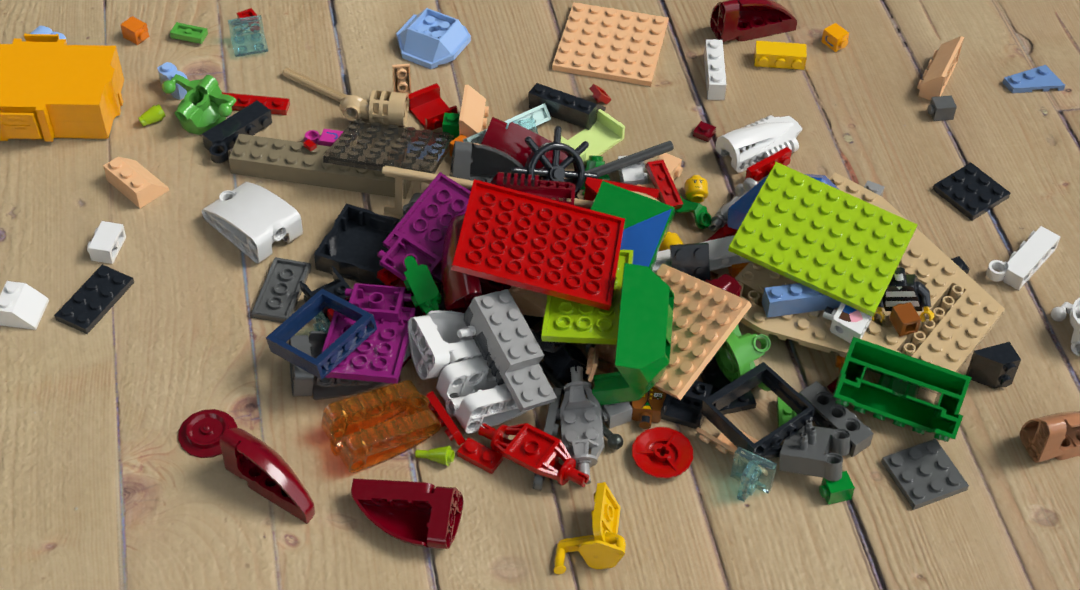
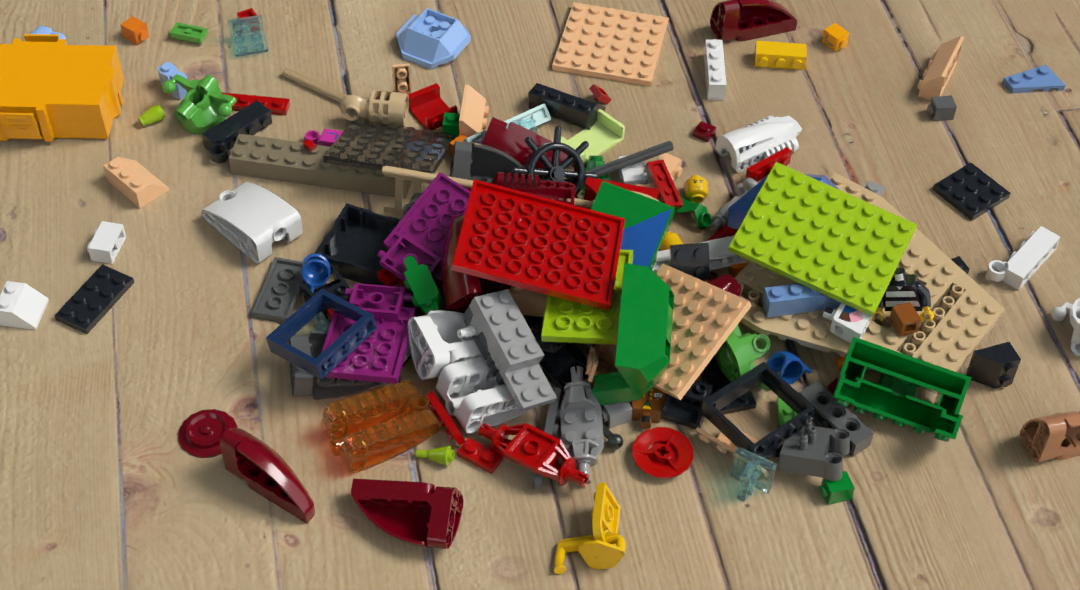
(315, 271): none -> blue piece
(790, 364): none -> blue piece
(924, 474): dark grey plate -> none

